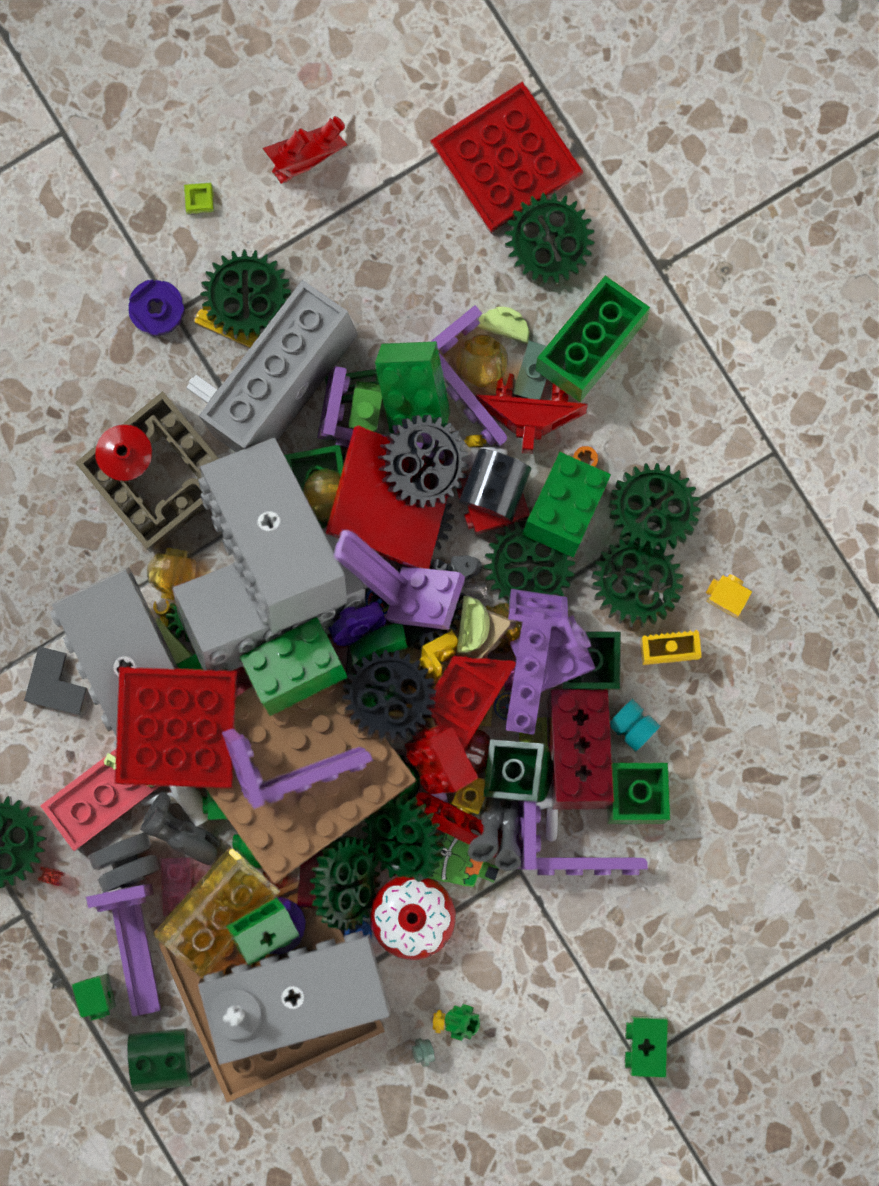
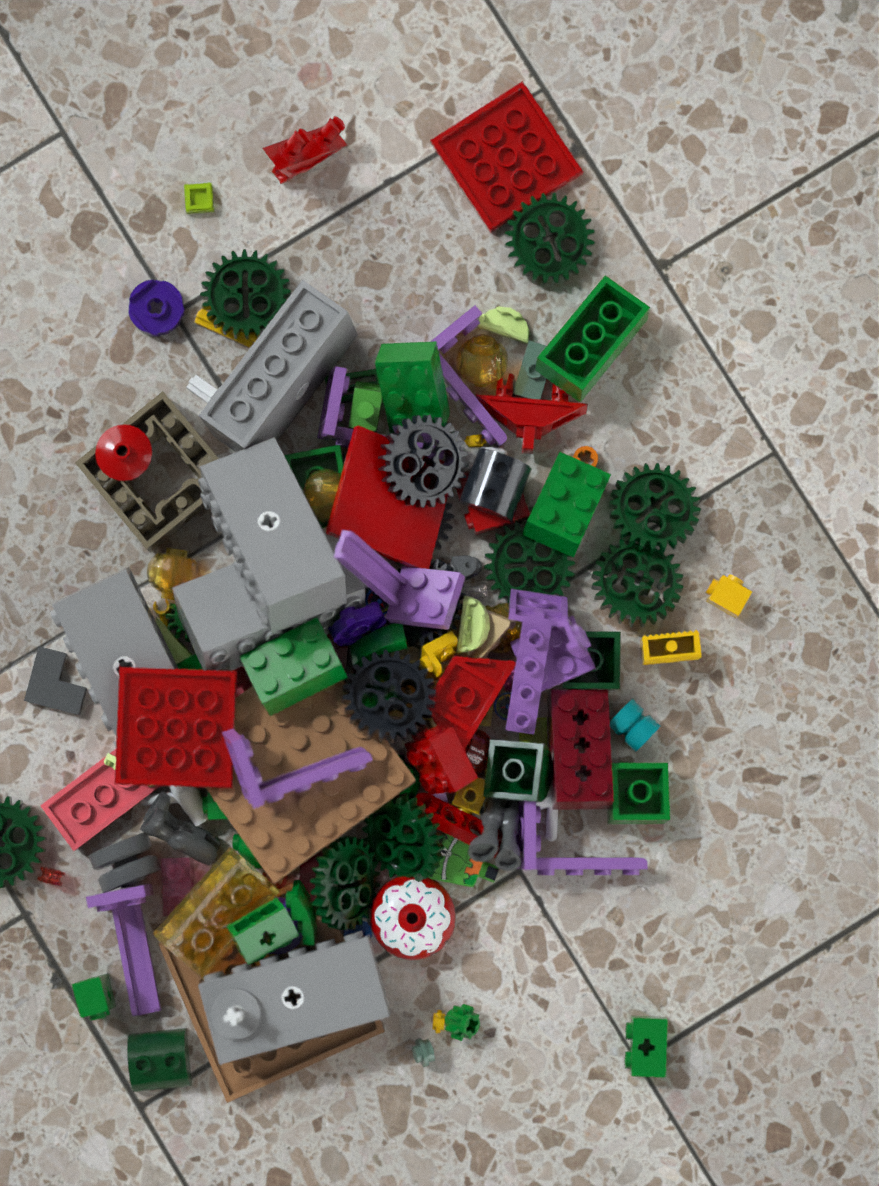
(303, 911): none -> green slope

